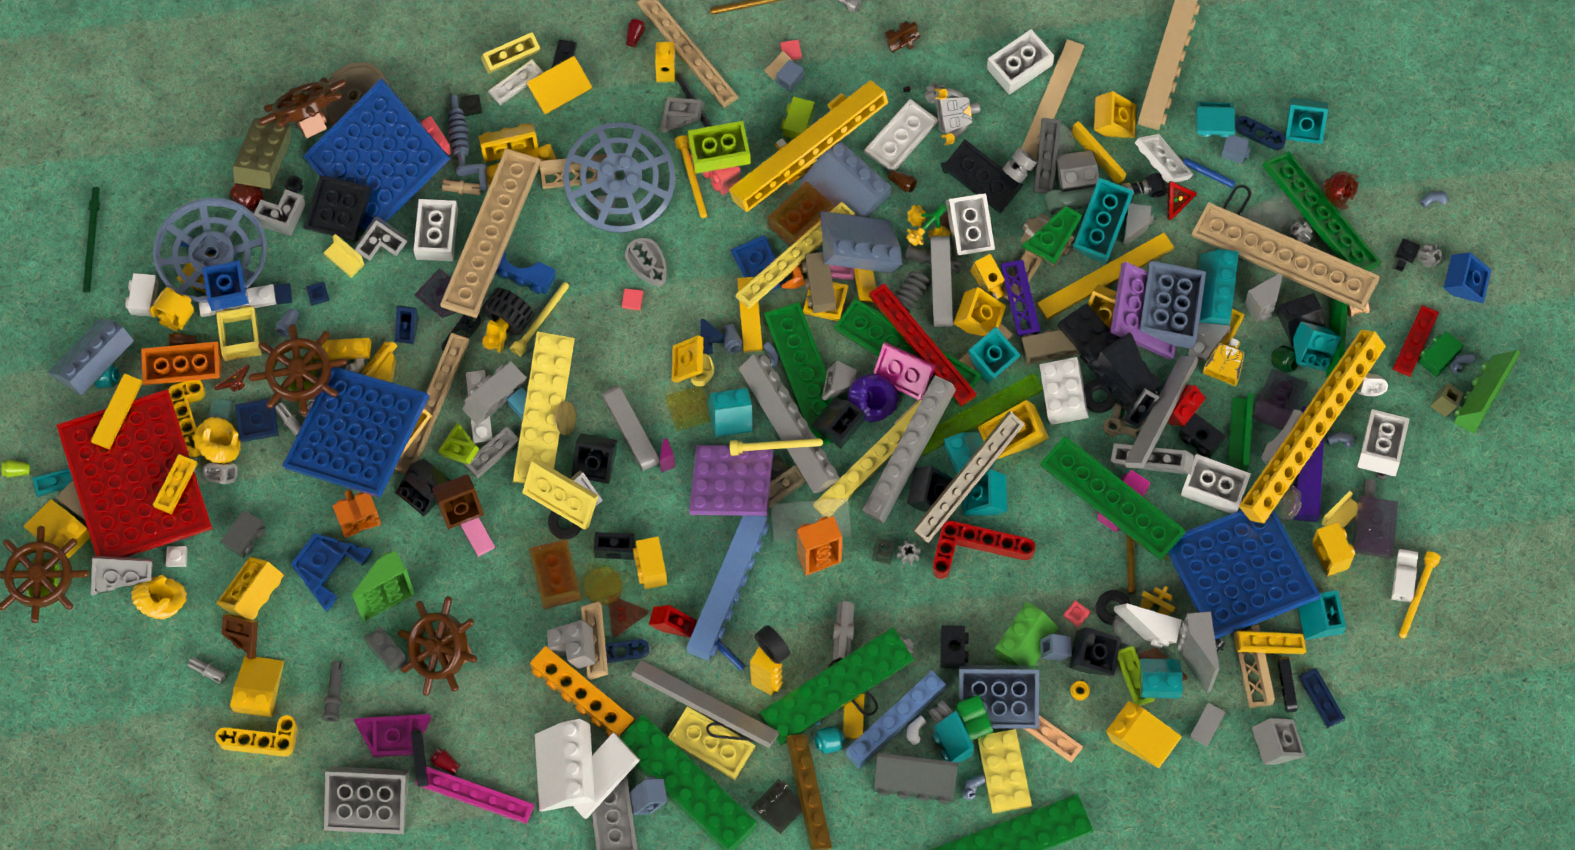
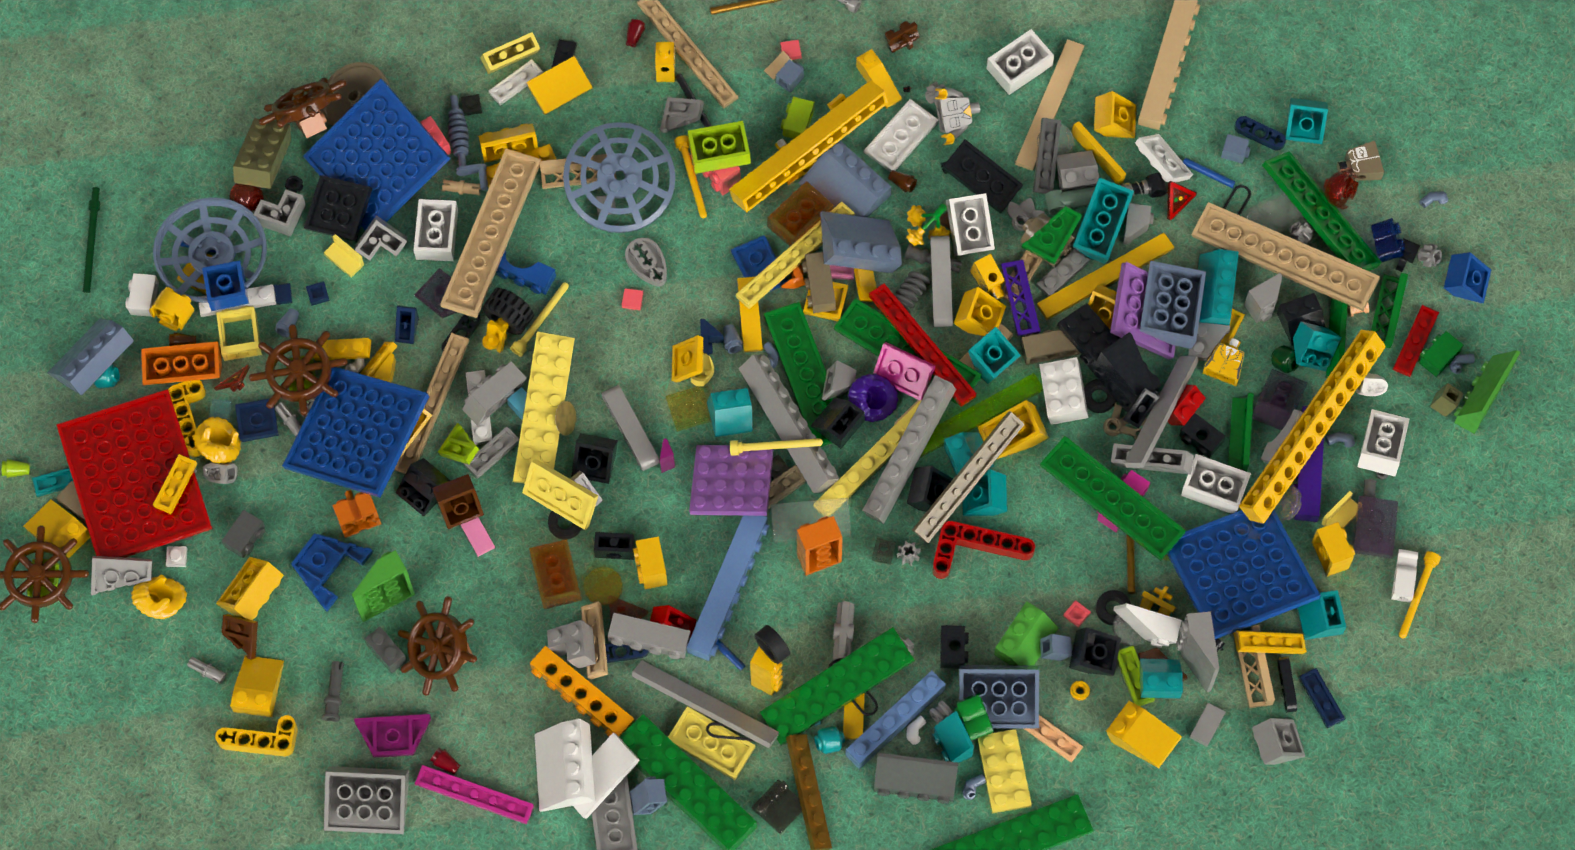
(116, 411): yellow tile -> none
(419, 758): black beam -> none
(648, 635): none -> light grey brick
(873, 69): none -> yellow slope
(1019, 165): light grey wheel -> none
(1022, 212): none -> light grey plate
(1062, 273): none -> light grey plate
(1215, 118): teal slope -> none
(1363, 162): none -> dark tan torso
(1387, 240): none -> clear blue brick
(1395, 308): none -> green fence

